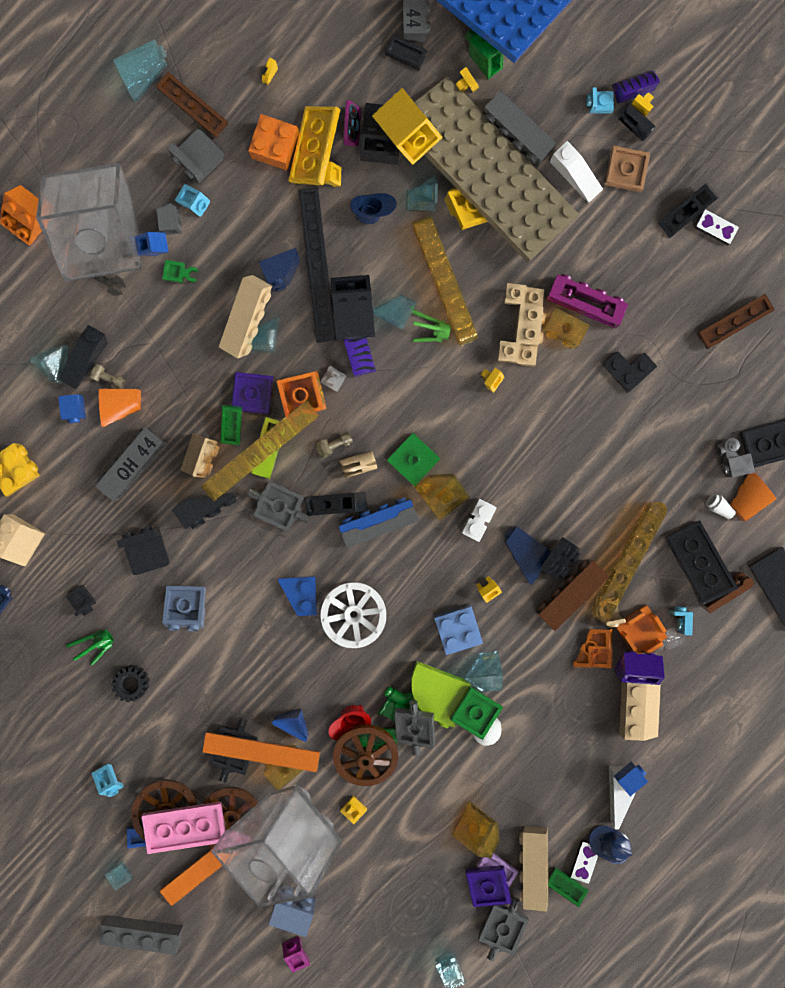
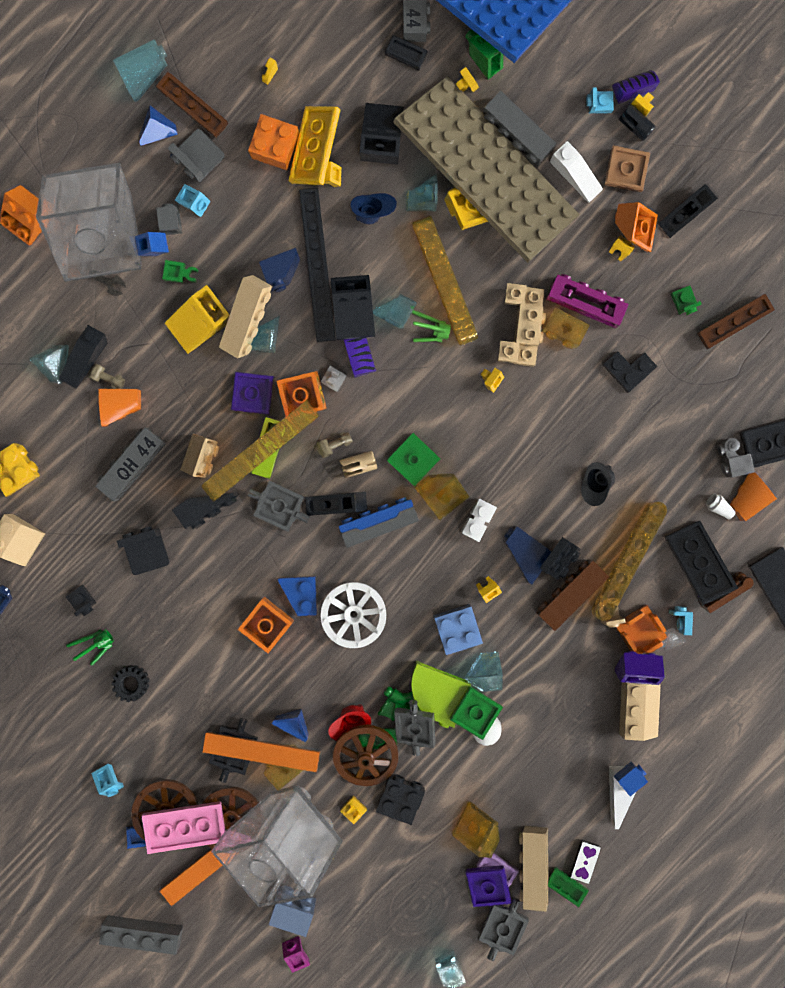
(72, 408): blue brick -> none
(119, 876): clear light blue plate -> none
(156, 127): none -> slope
(184, 608): sand blue plate -> none
(198, 319): none -> yellow slope
(231, 425): green plate -> none
(266, 624): none -> orange brick
(351, 124): slope -> none
(400, 799): none -> black plate
(407, 126): yellow slope -> none
(596, 650): orange slope -> none
(597, 483): none -> black piece
(610, 844): dark blue piece -> none
(622, 245): none -> yellow tile
(637, 224): none -> orange slope
(685, 301): none -> green bracket
(716, 227): tile -> none

